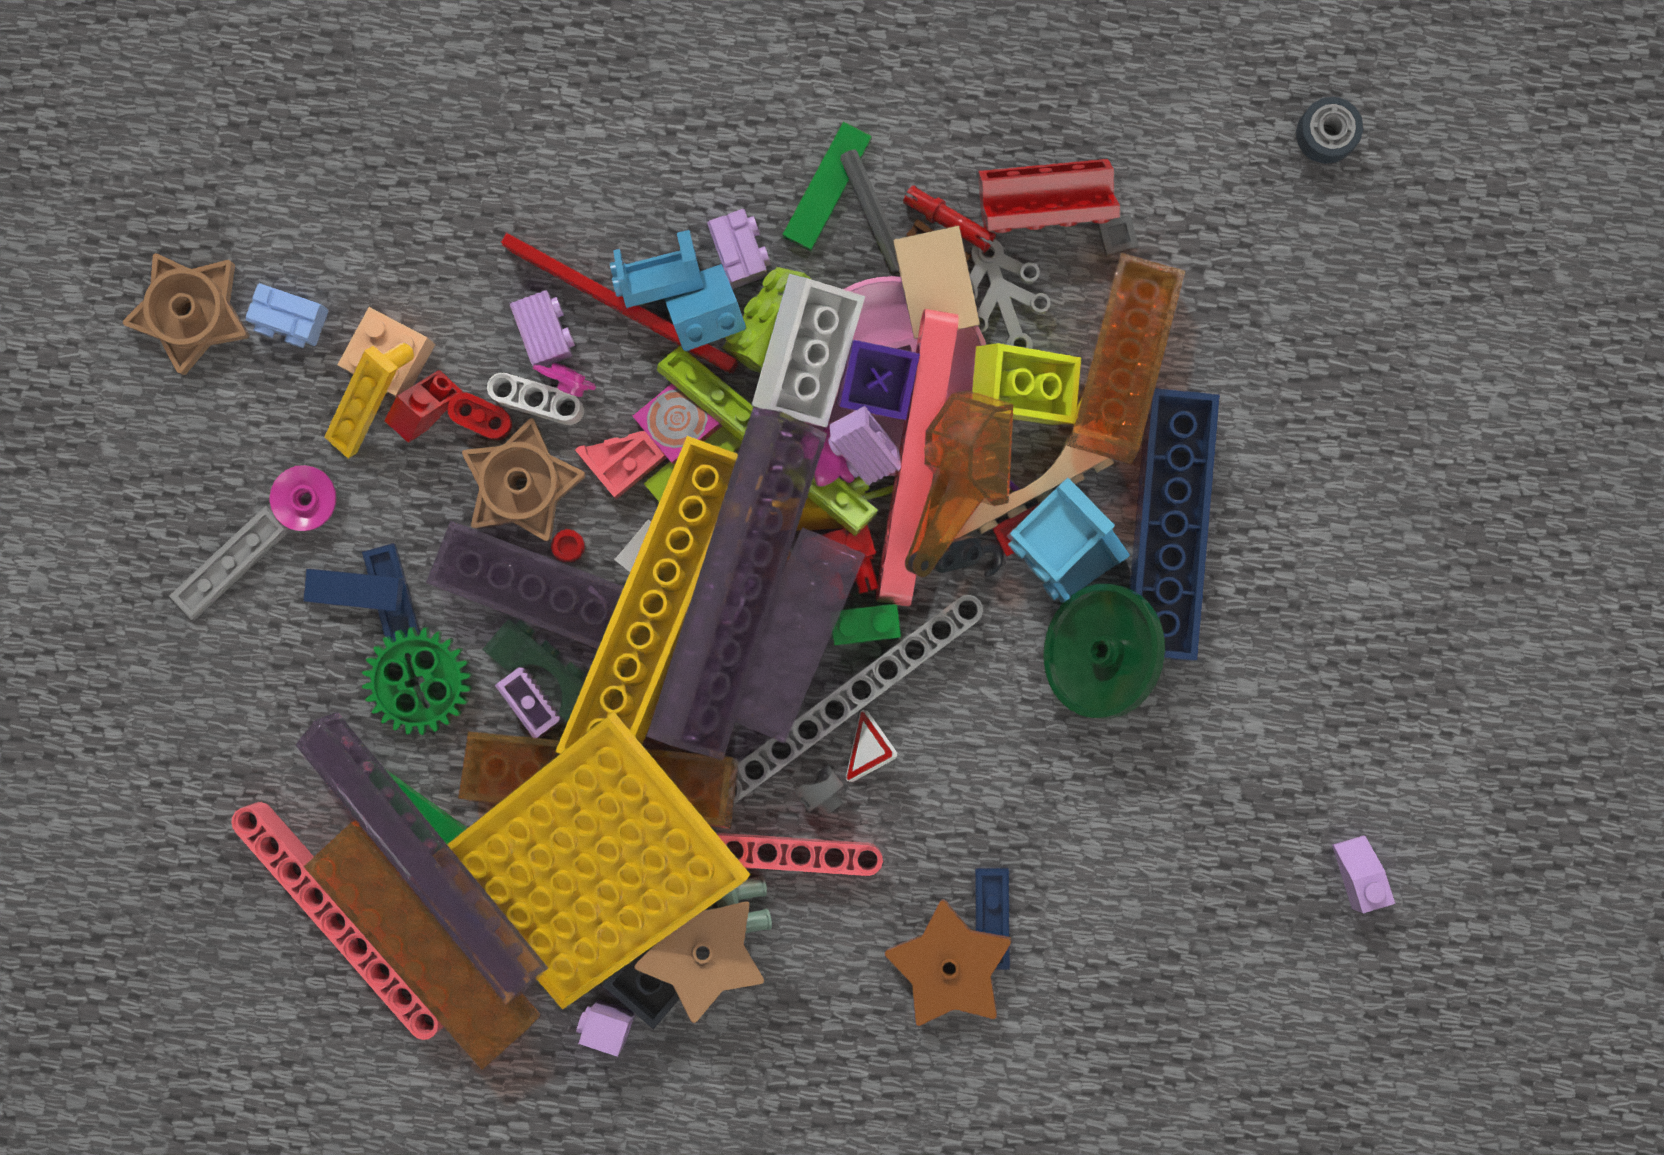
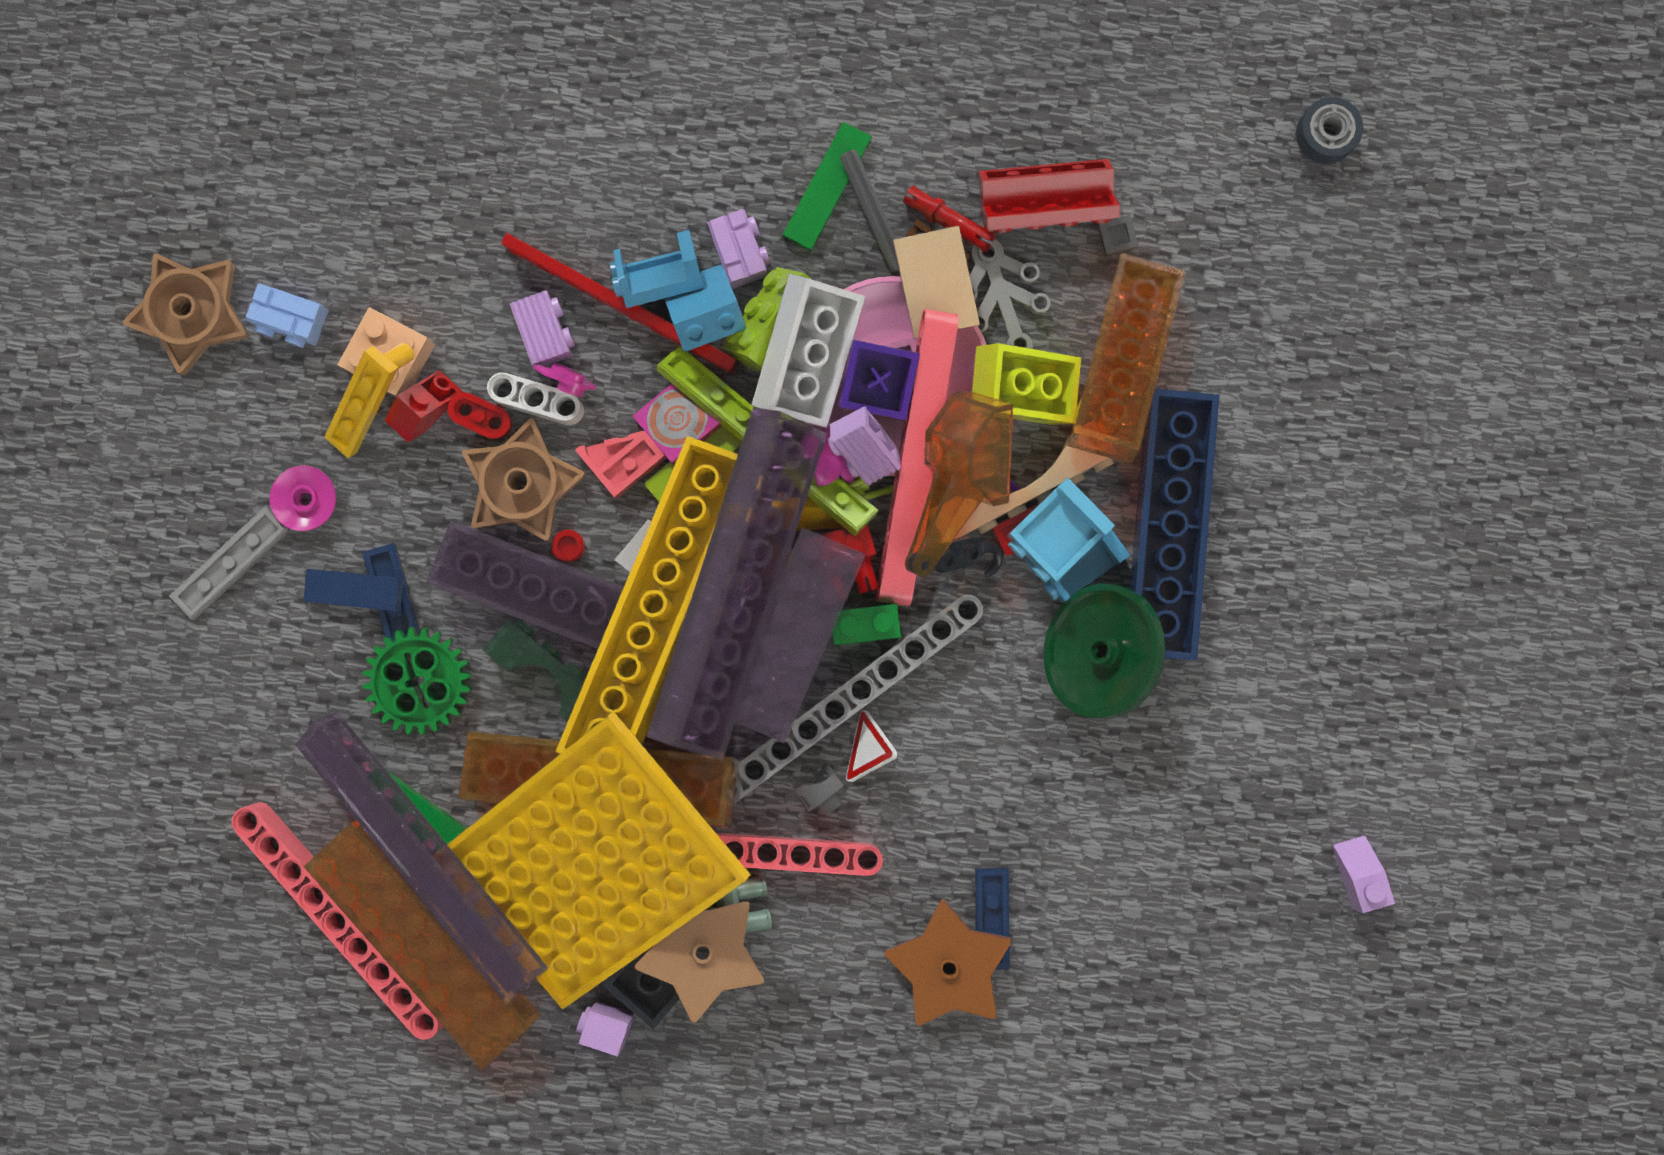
(529, 702): lavender brick -> none

